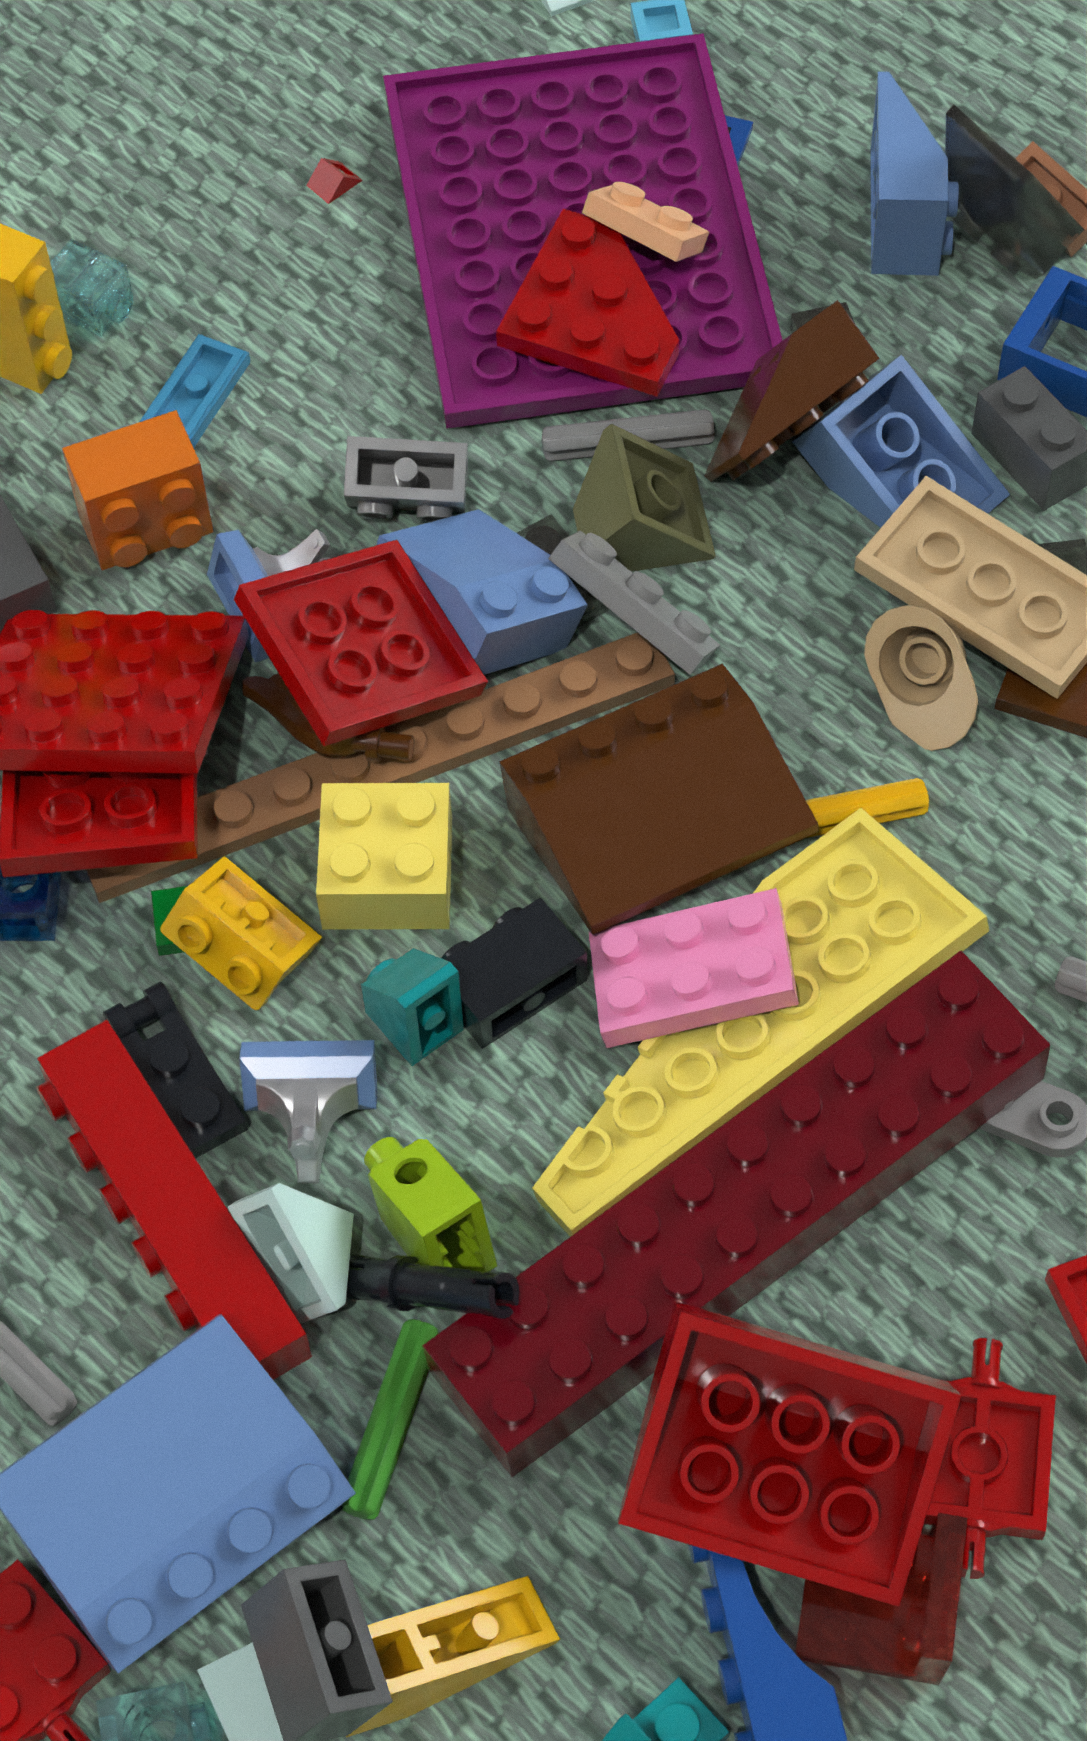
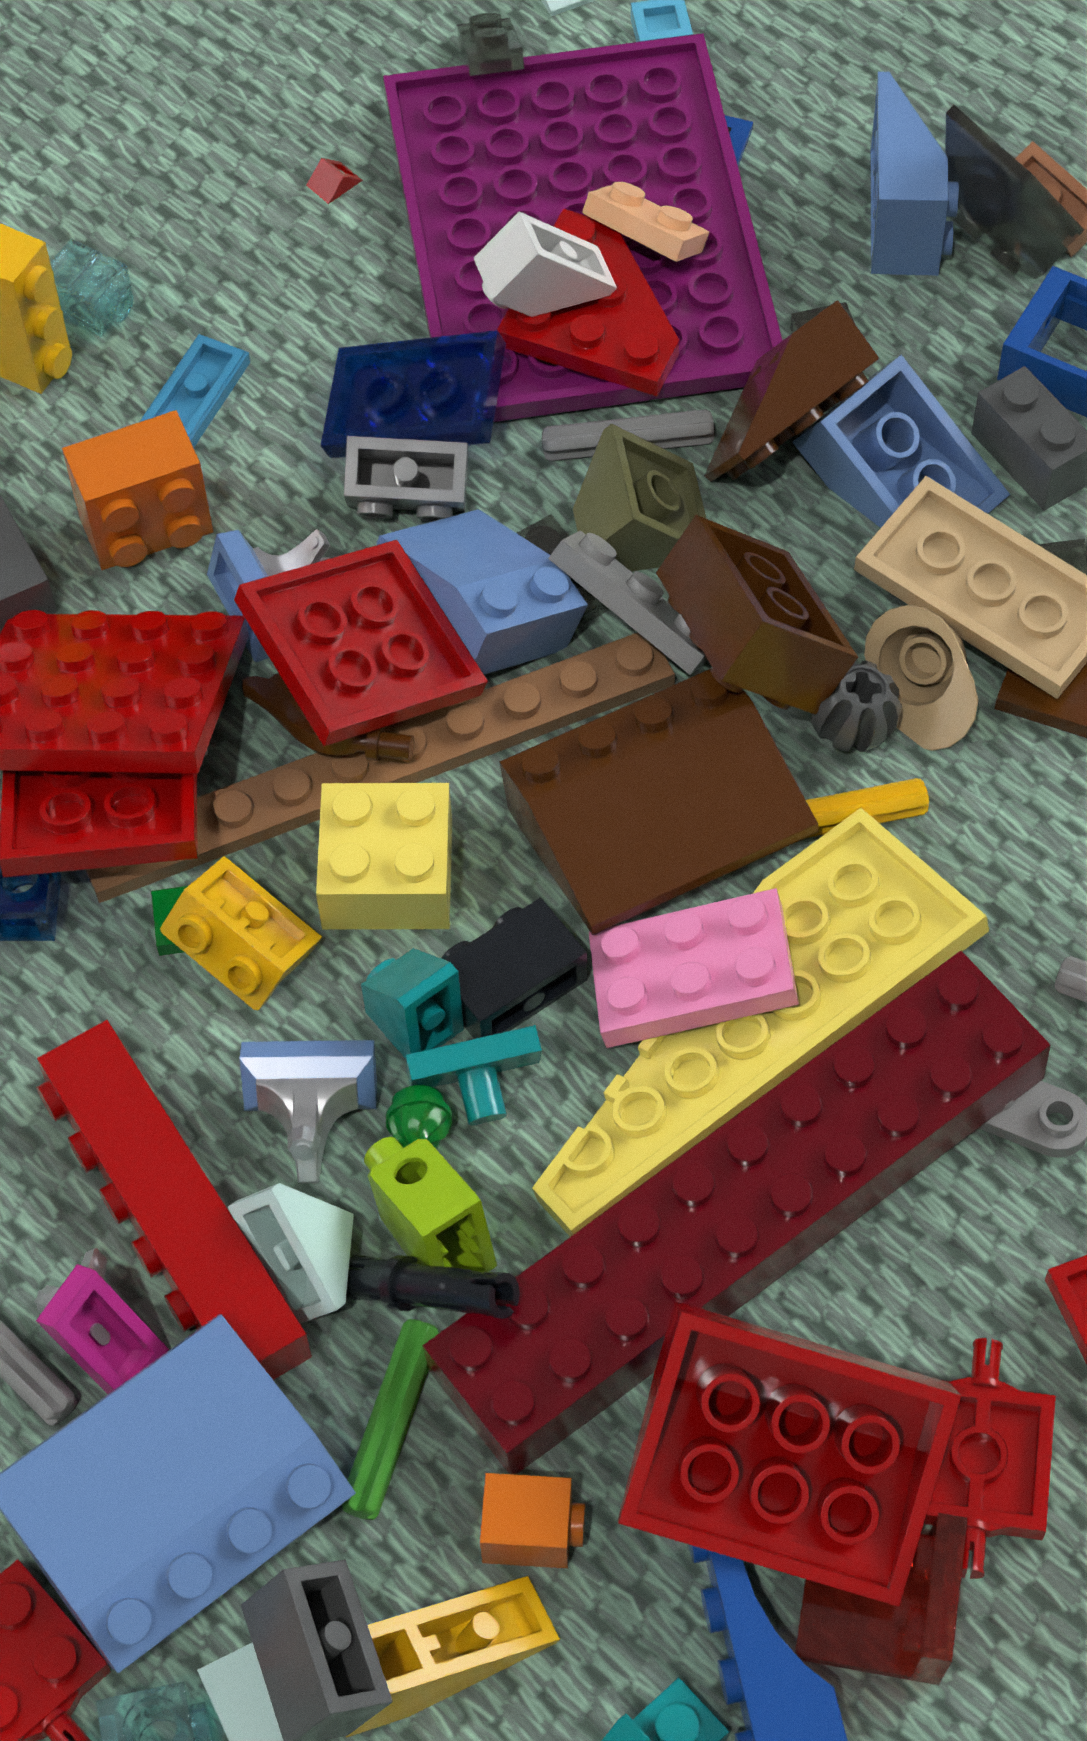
(97, 1325): none -> dark pink piece
(178, 1071): black plate -> none
(416, 390): none -> clear blue plate
(418, 1114): none -> green plate
(475, 1068): none -> teal tile
(490, 44): none -> clear smoke plate
(529, 1520): none -> orange brick
(541, 268): none -> white slope
(755, 616): none -> reddish brown brick
(859, 710): none -> dark grey piece

